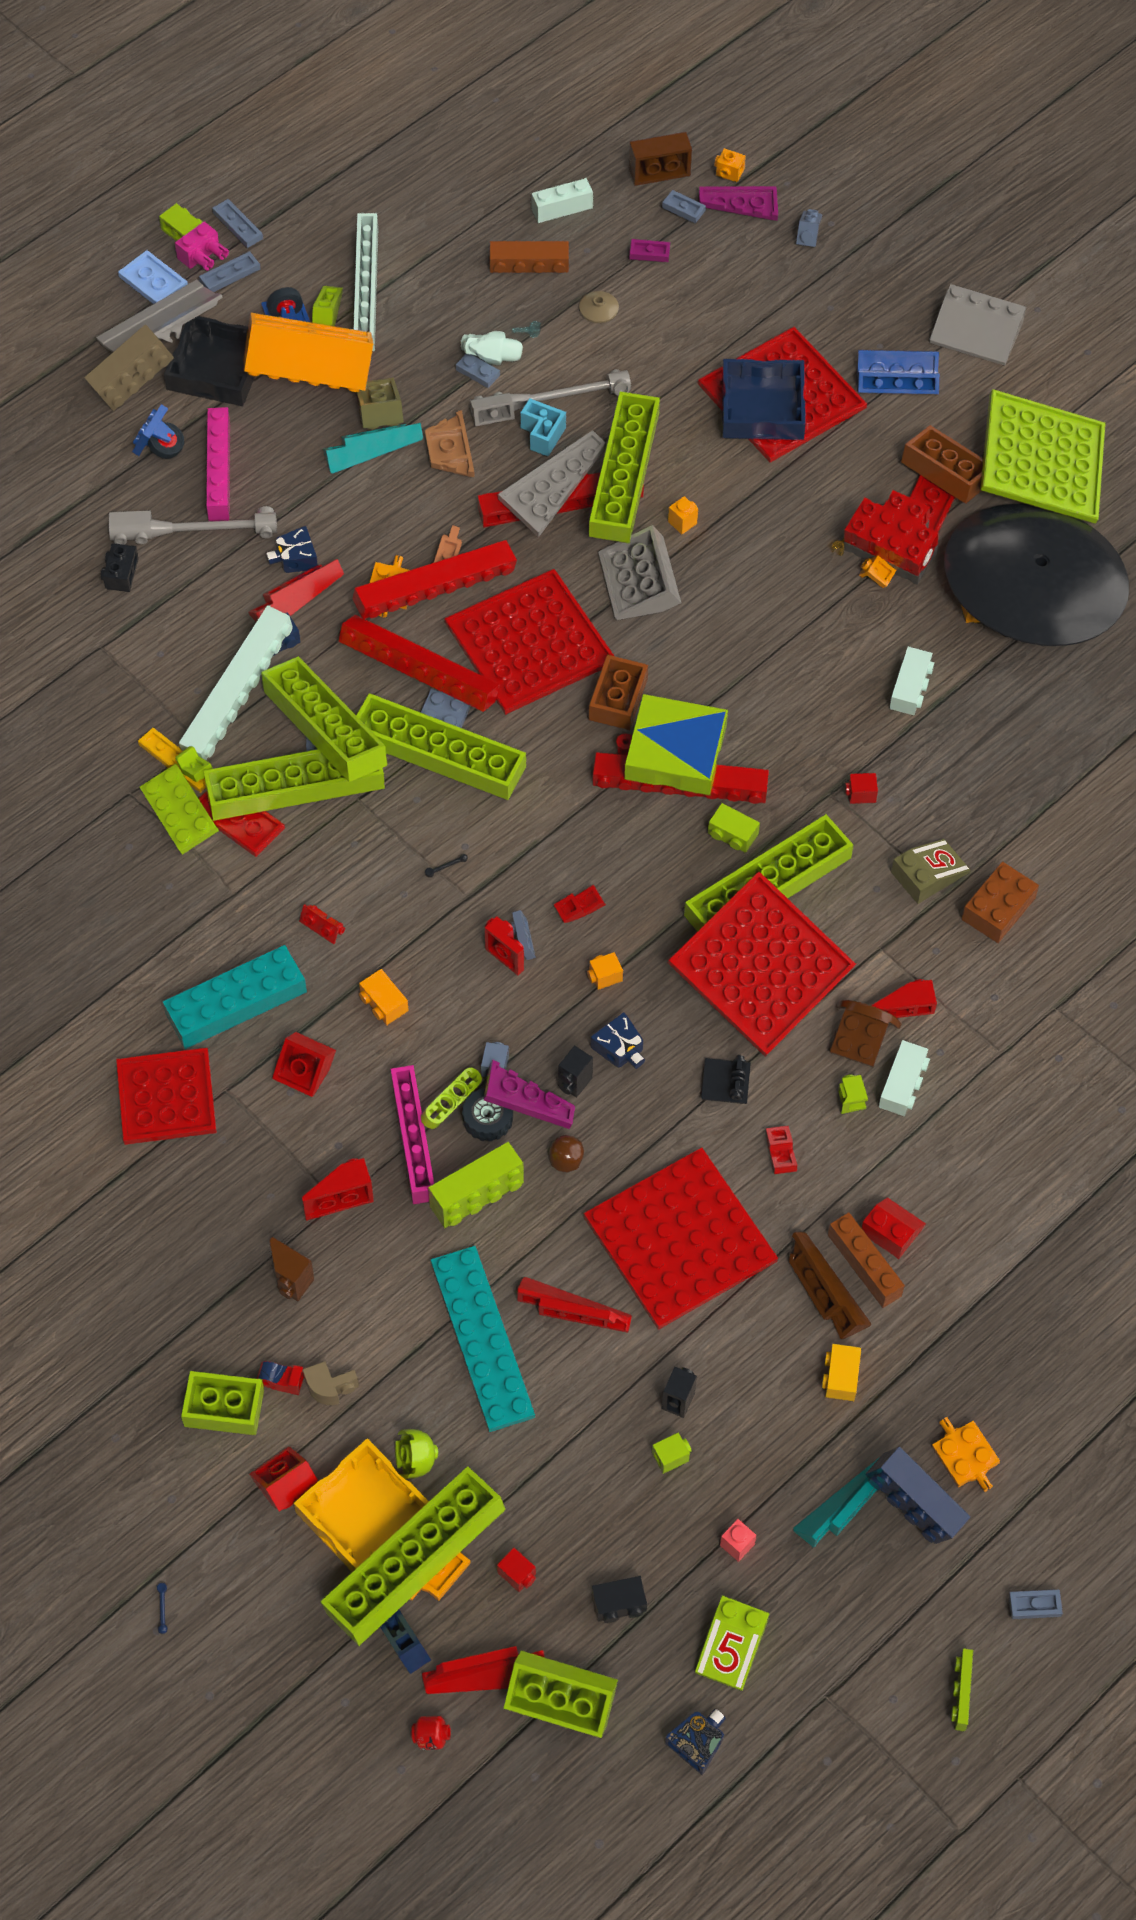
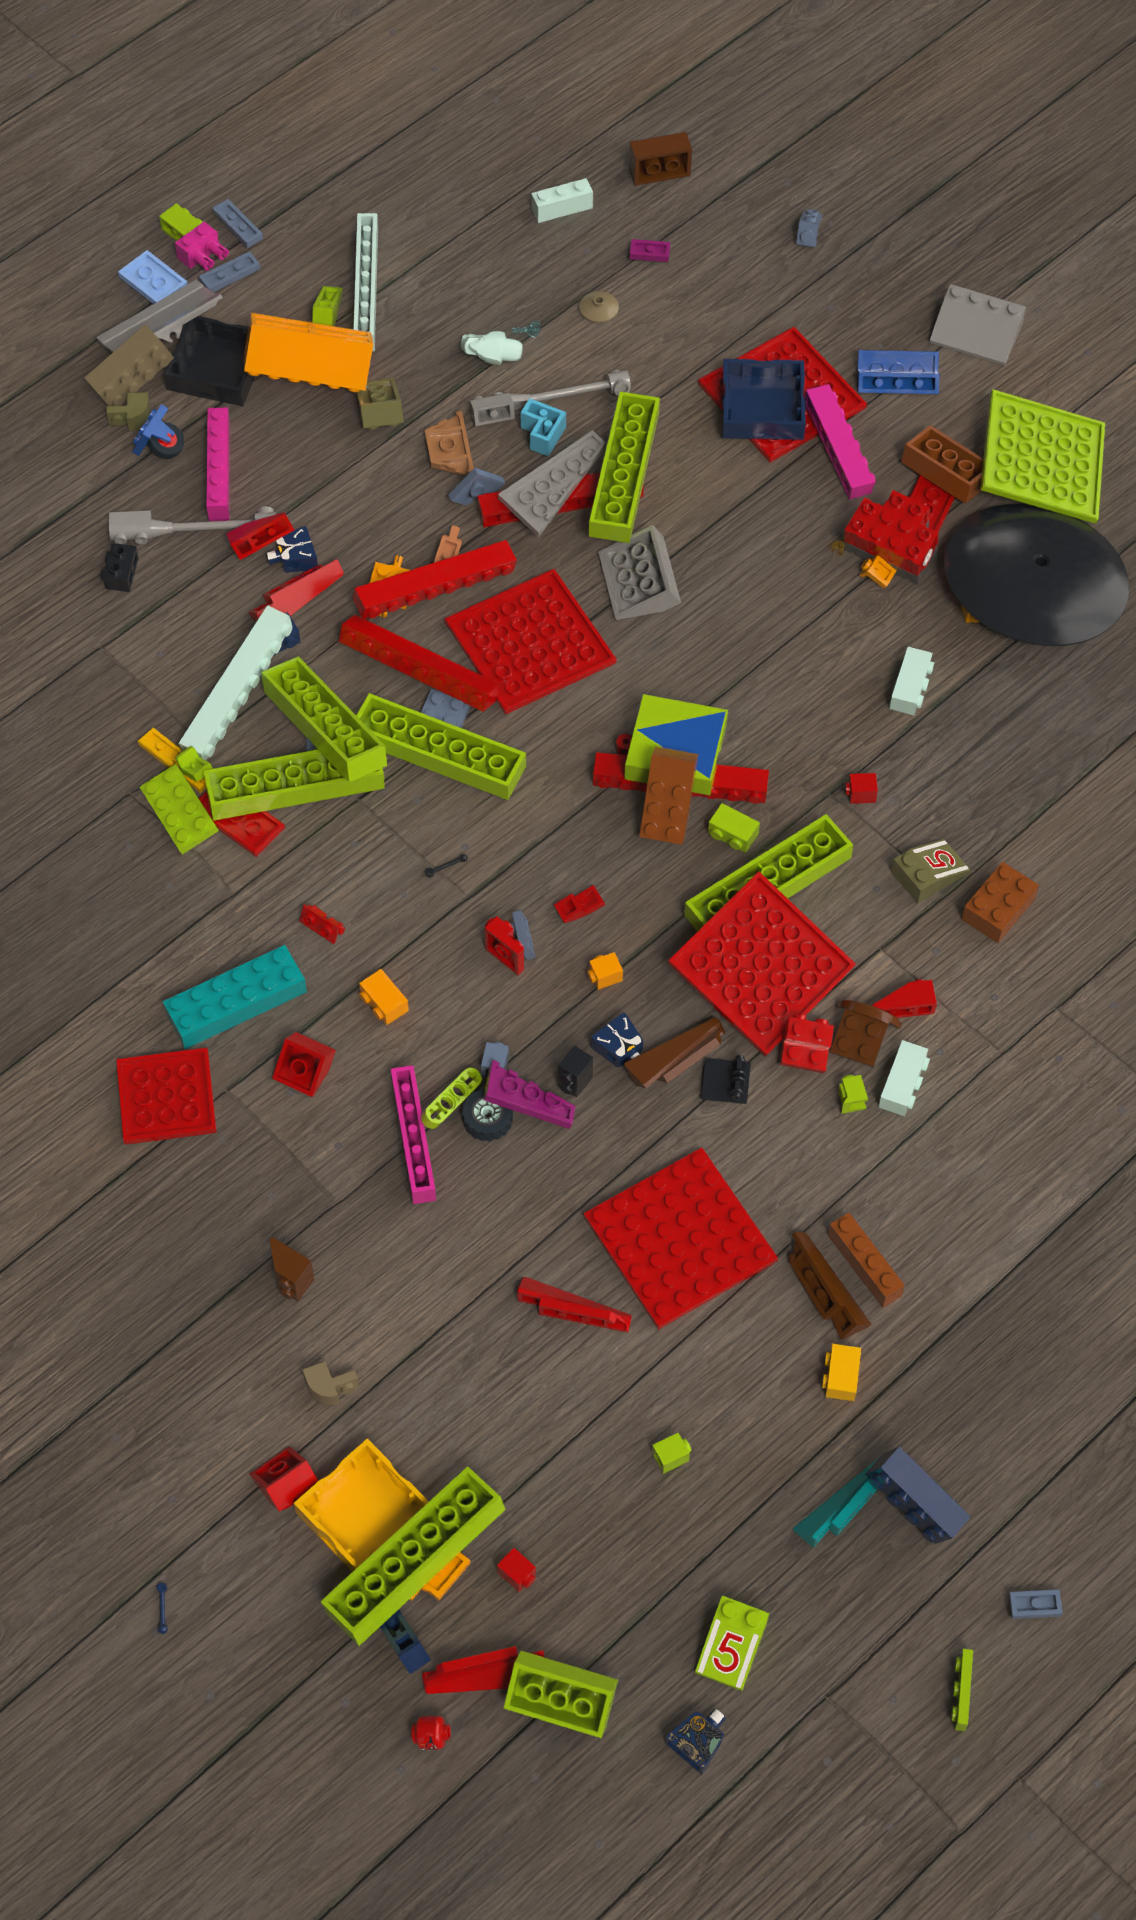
(133, 414): none -> olive brick
(222, 1403): lime brick -> none
(258, 534): none -> red slope
(281, 1377): red leg -> none
(285, 304): plate -> none
(340, 1190): red slope -> none
(370, 444): teal wedge -> none
(415, 1453): lime cylinder -> none
(474, 484): none -> sand blue plate
(476, 1185): lime brick -> none
(478, 370): sand blue plate -> none
(482, 1339): teal plate -> none
(529, 256): dark orange brick -> none
(566, 1153): reddish brown hair -> none
(618, 692): dark orange brick -> none
(619, 1599): black brick -> none
(668, 795): none -> dark orange brick
(675, 1055): none -> reddish brown wedge
(679, 1391): black brick -> none
(683, 206): sand blue plate -> none
(683, 515): light orange brick -> none
(730, 165): light orange brick -> none
(738, 1540): coral brick -> none
(744, 200): magenta wing -> none
(781, 1149): red slope -> none
(806, 1043): none -> red plate
(839, 441): none -> dark pink brick
(892, 1227): red slope -> none
(966, 1454): light orange plate -> none

